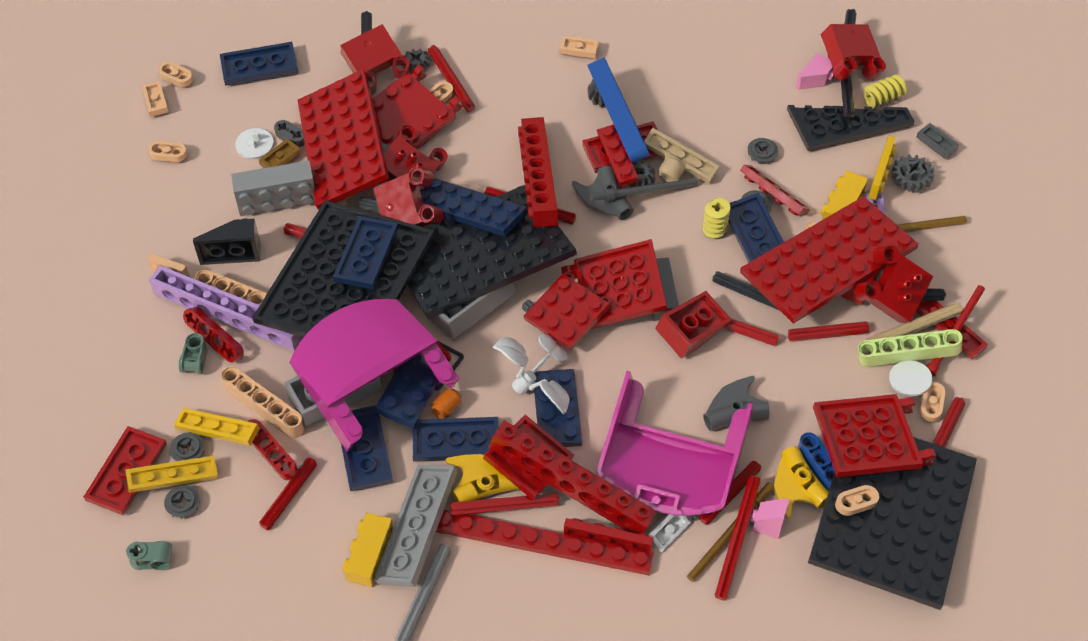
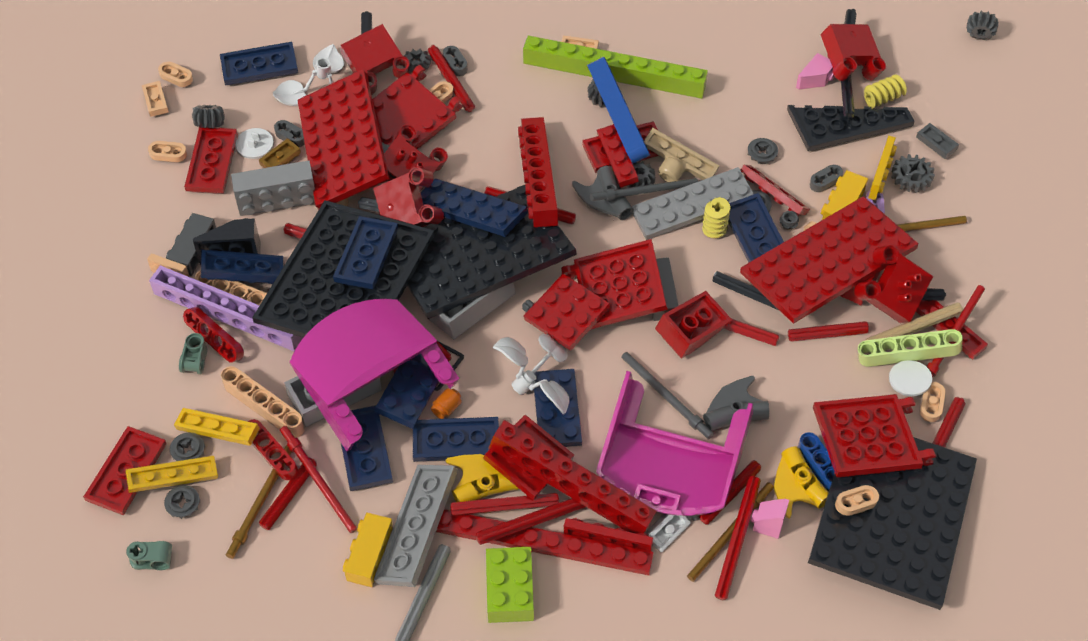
(183, 249): none -> dark grey brick
(208, 116): none -> dark grey gear
(211, 160): none -> red plate
(240, 266): none -> dark blue plate
(241, 535): none -> pearl gold bar
(296, 446): none -> red bar
(325, 64): none -> white plant
(458, 59): none -> dark grey beam
(509, 585): none -> lime brick
(528, 520): none -> red axle
(625, 68): none -> lime brick
(688, 203): none -> light grey plate
(694, 420): none -> dark grey bar
(789, 216): none -> dark grey plate
(824, 175): none -> dark grey beam
(982, 25): none -> dark grey gear

